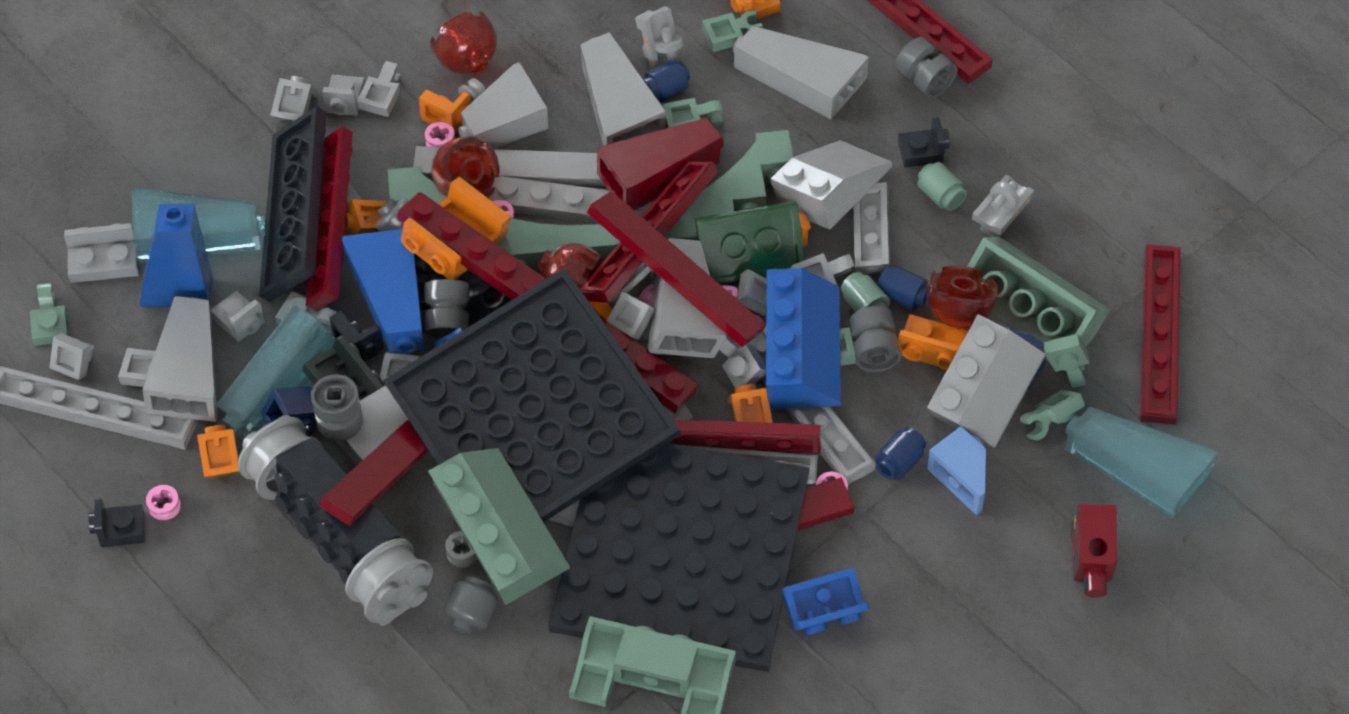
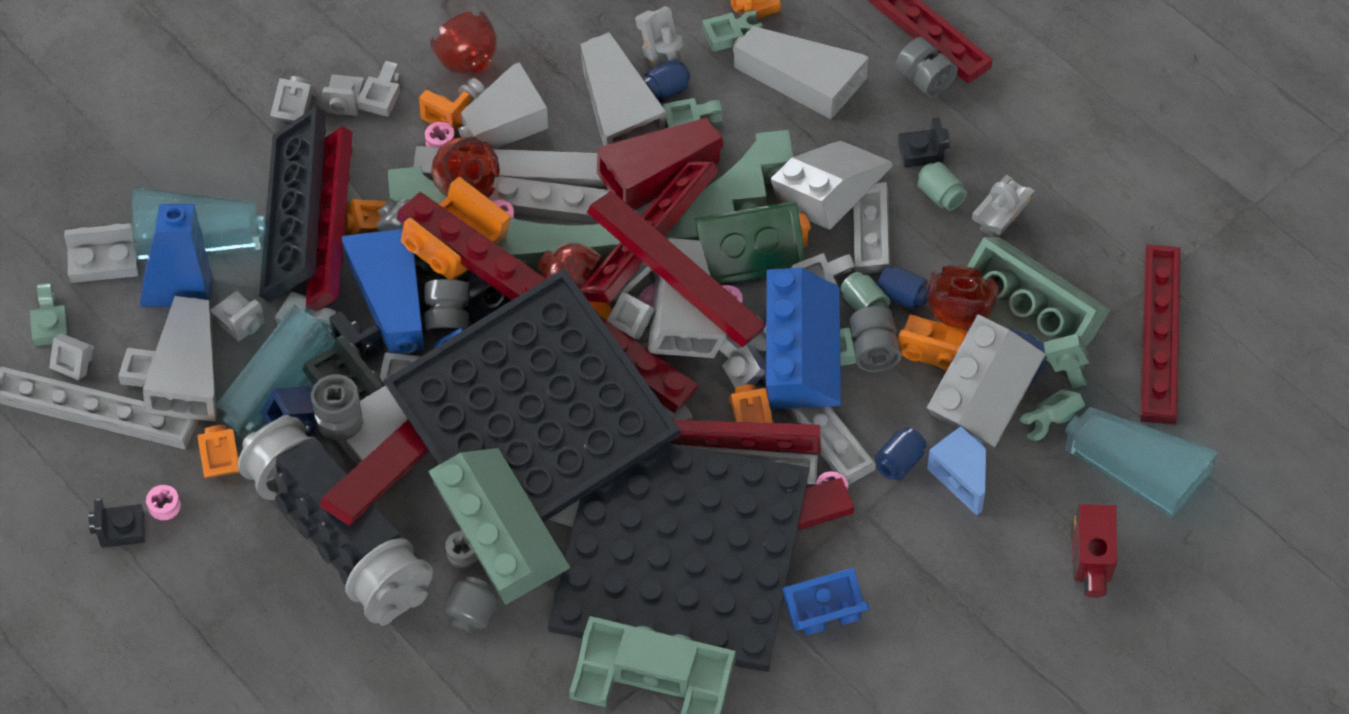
(753, 292): light grey tile -> none

